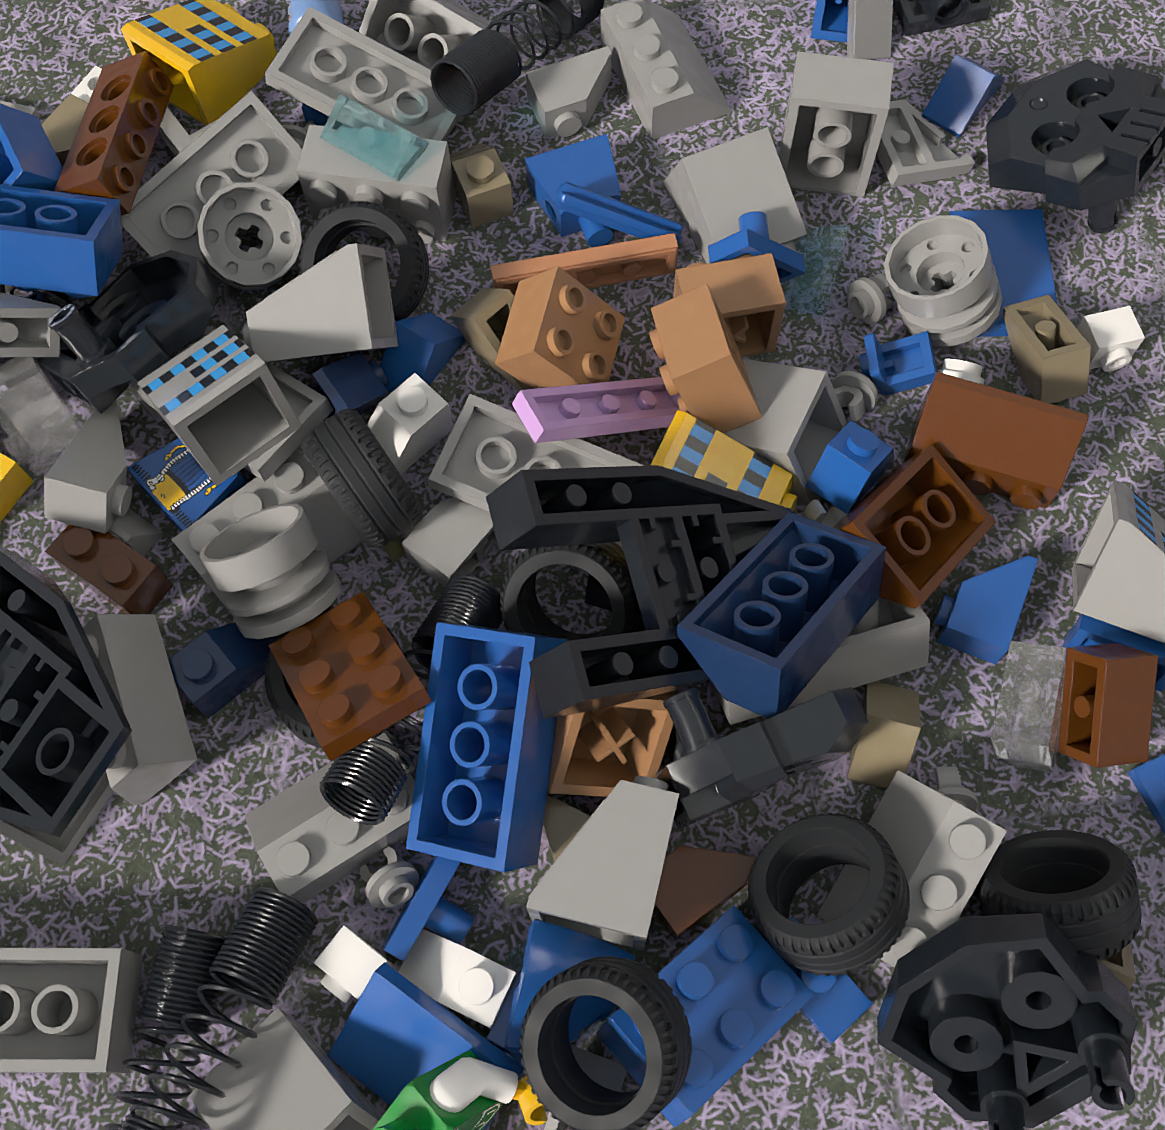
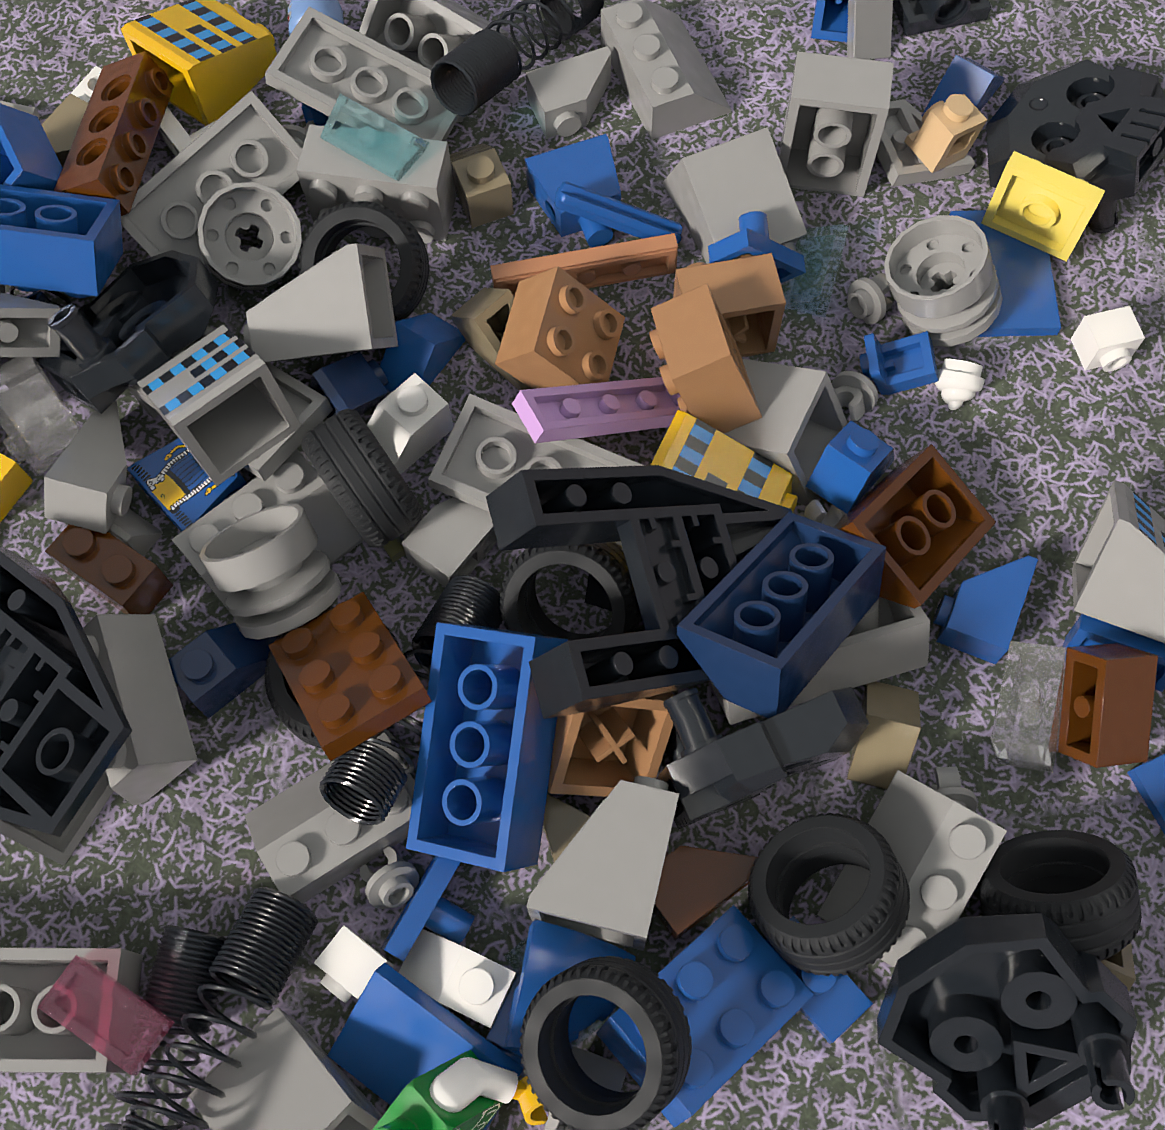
(106, 1015): none -> clear pink tile
(946, 132): none -> tan brick
(998, 439): reddish brown slope -> none
(1041, 206): none -> light yellow plate
(1048, 350): dark tan slope -> none

